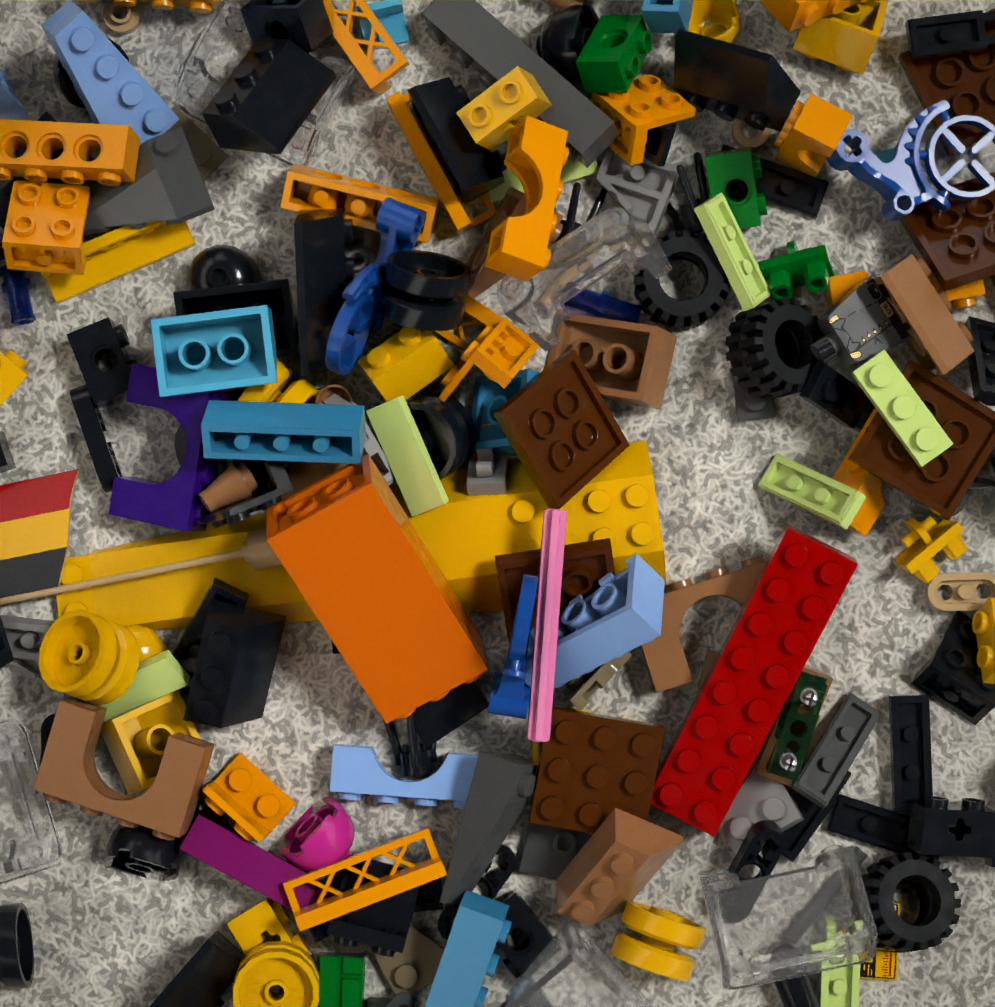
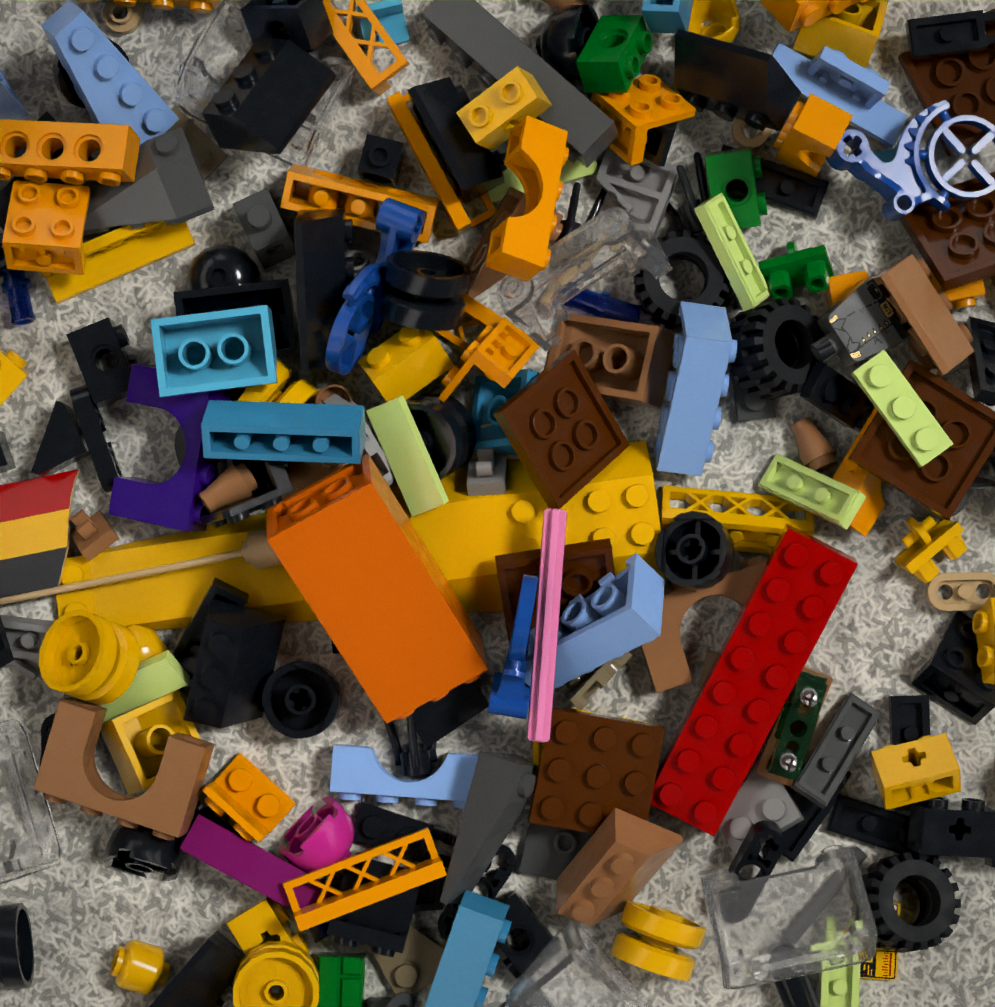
(61, 443): none -> black slope
(92, 533): none -> medium nougat tile
(139, 967): none -> yellow head
(265, 228): none -> dark grey torso
(282, 708): none -> black brick
(379, 825): none -> black hinge
(381, 160): none -> black brick
(694, 389): none -> light blue wedge
(694, 551): none -> black cylinder
(748, 531): none -> yellow fence
(812, 446): none -> medium nougat cone
(847, 86): none -> light blue bracket
(916, 771): none -> yellow brick

